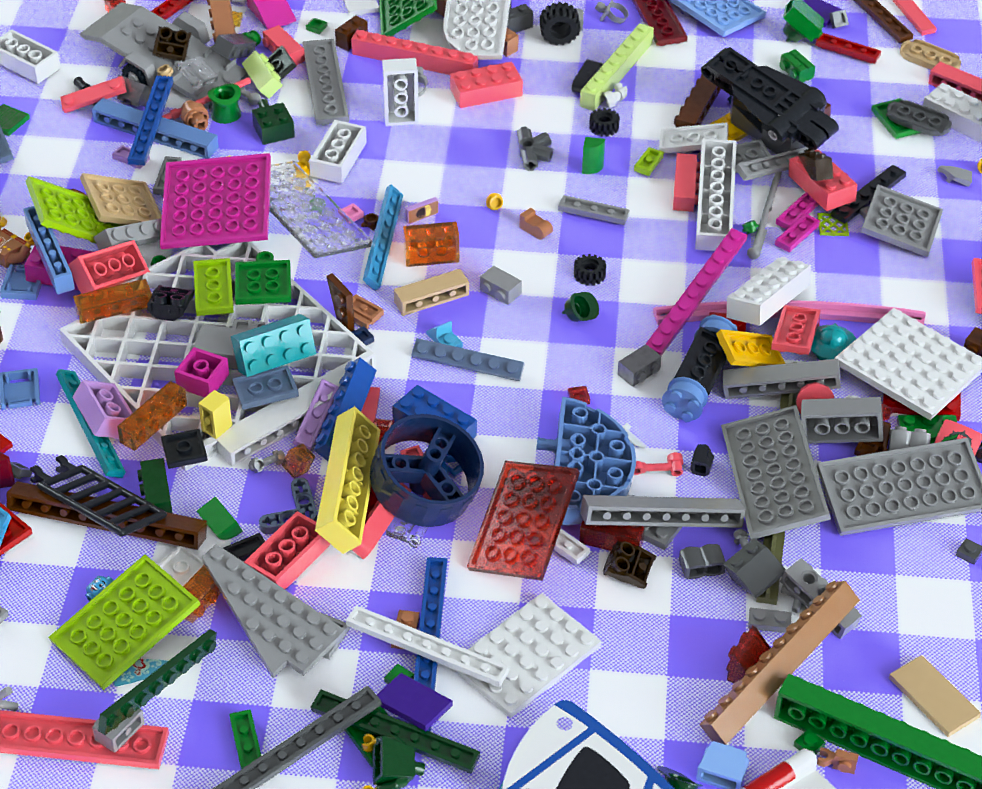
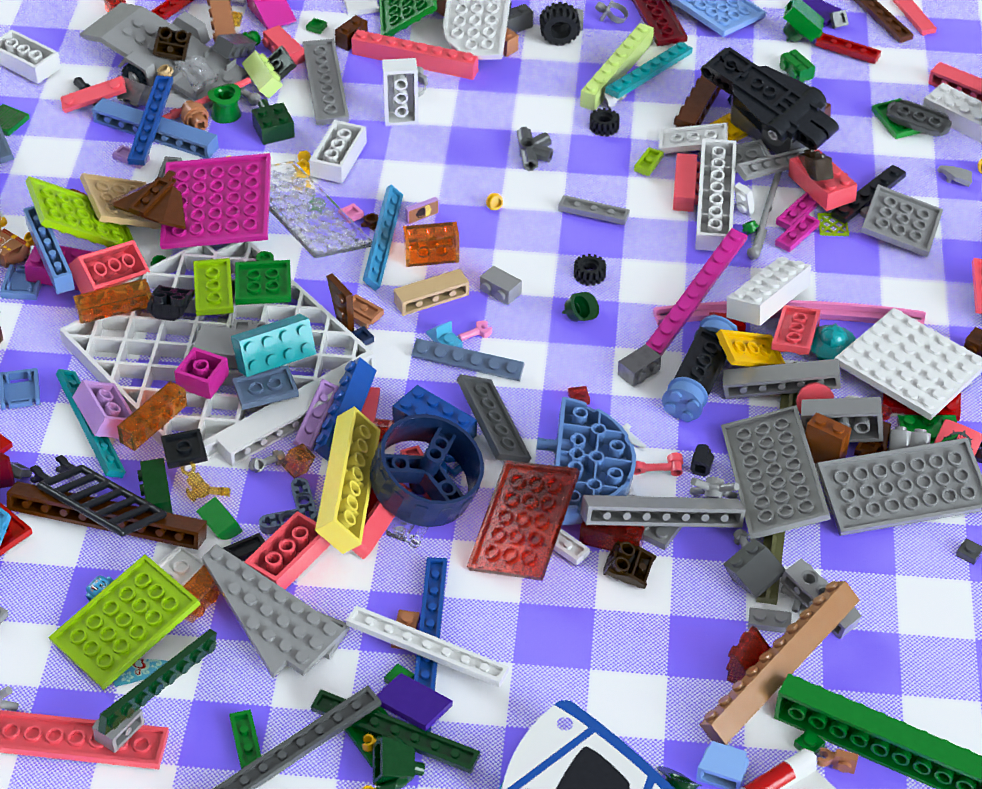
(142, 232): light grey brick -> none
(155, 201): none -> reddish brown panel
(199, 487): none -> clear yellow piece
(215, 414): light yellow brick -> none
(481, 329): none -> bright pink bar
(486, 84): coral brick -> none
(493, 419): none -> dark grey plate
(534, 224): nougat leg -> none
(539, 648): white plate -> none
(585, 74): black beam -> none
(593, 155): green brick -> none
(648, 70): none -> teal plate
(702, 561): dark grey brick -> none
(714, 488): none -> light grey bar
(744, 199): none -> white plate
(827, 438): none -> dark orange brick
(927, 54): tan tile -> none
(935, 695): tan tile -> none

